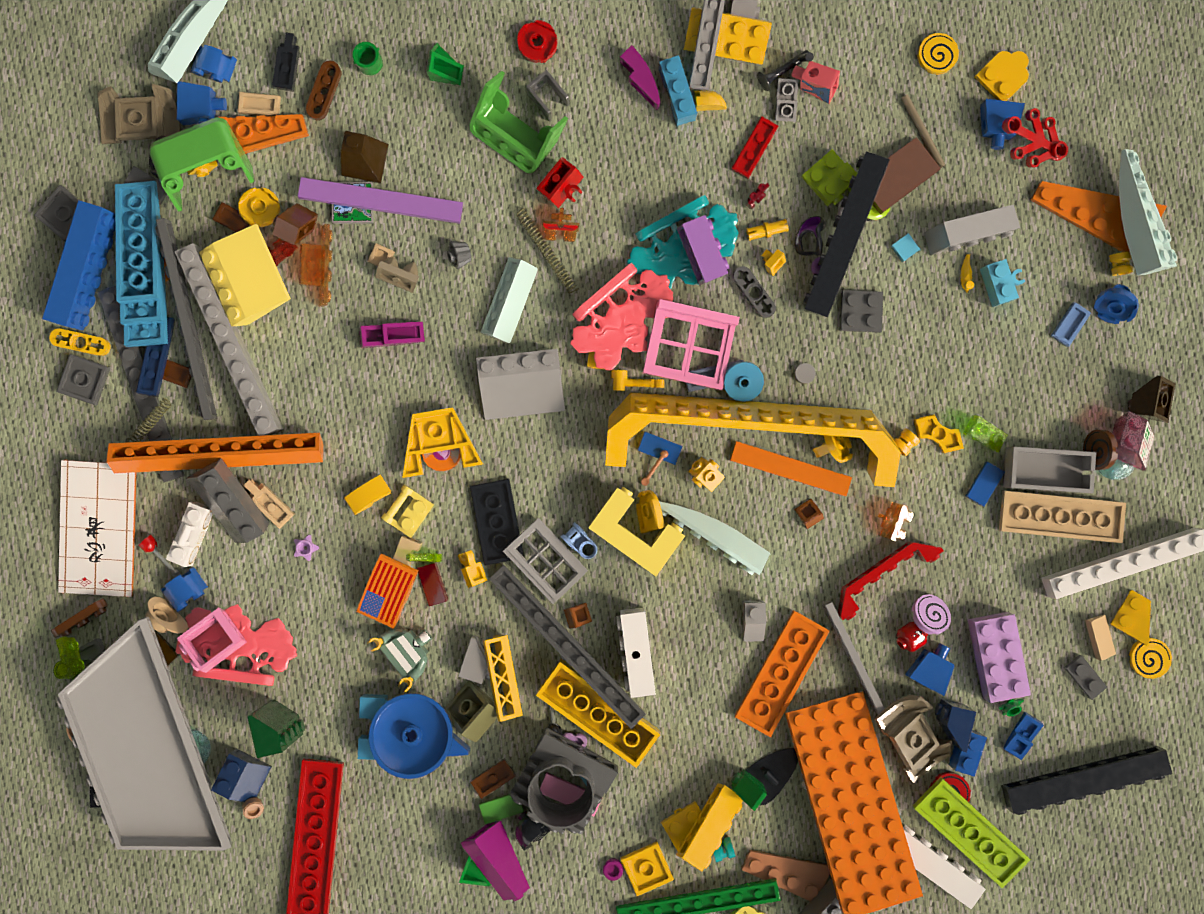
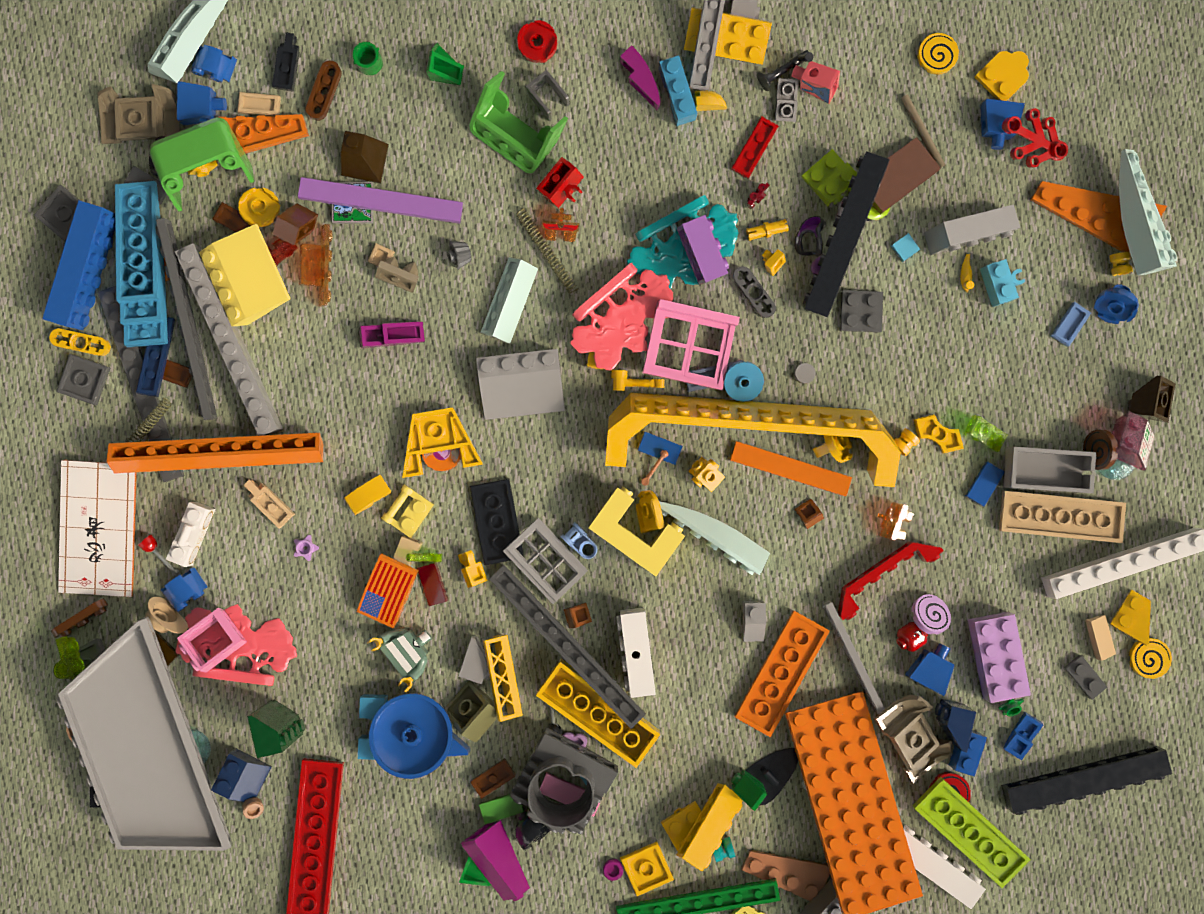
(229, 502): dark grey slope -> none

